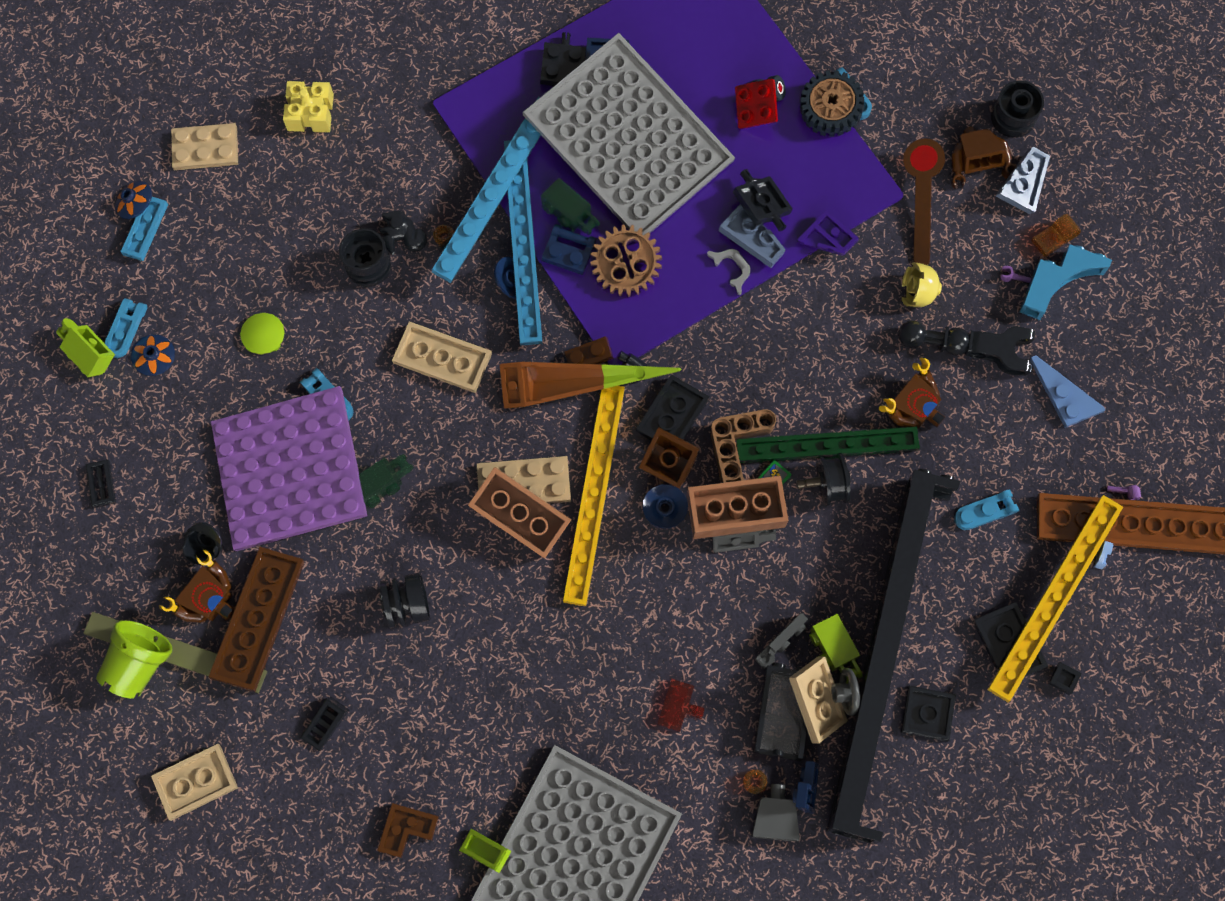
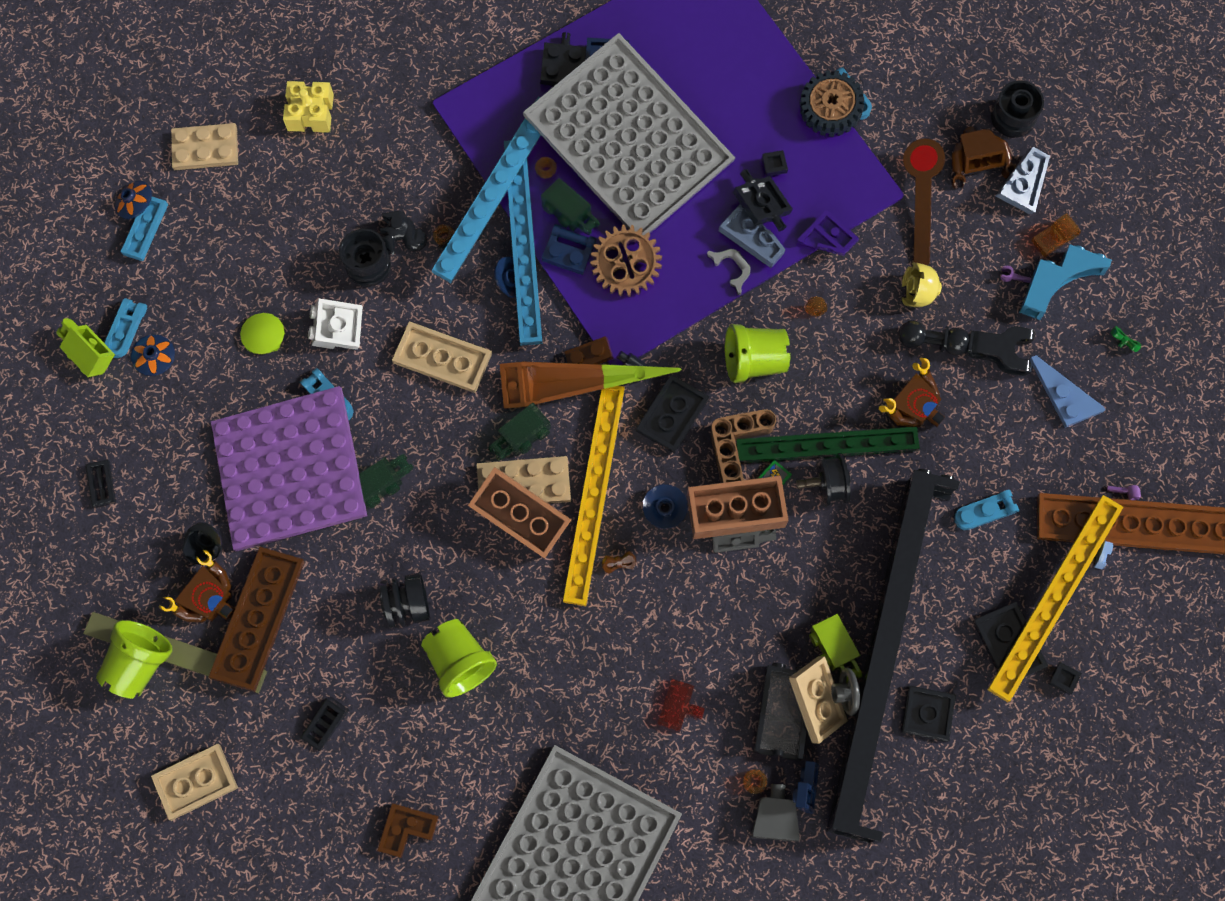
(335, 324): none -> white plate
(457, 658): none -> lime piece
(485, 850): lime tile -> none
(521, 432): none -> clear green brick
(545, 162): none -> clear orange plate
(627, 561): none -> reddish brown piece
(669, 458): reddish brown slope -> none
(755, 352): none -> lime piece
(758, 101): red plate -> none
(774, 163): none -> black plate
(781, 641): dark grey hinge -> none
(816, 306): none -> clear orange plate
(1132, 344): none -> green piece

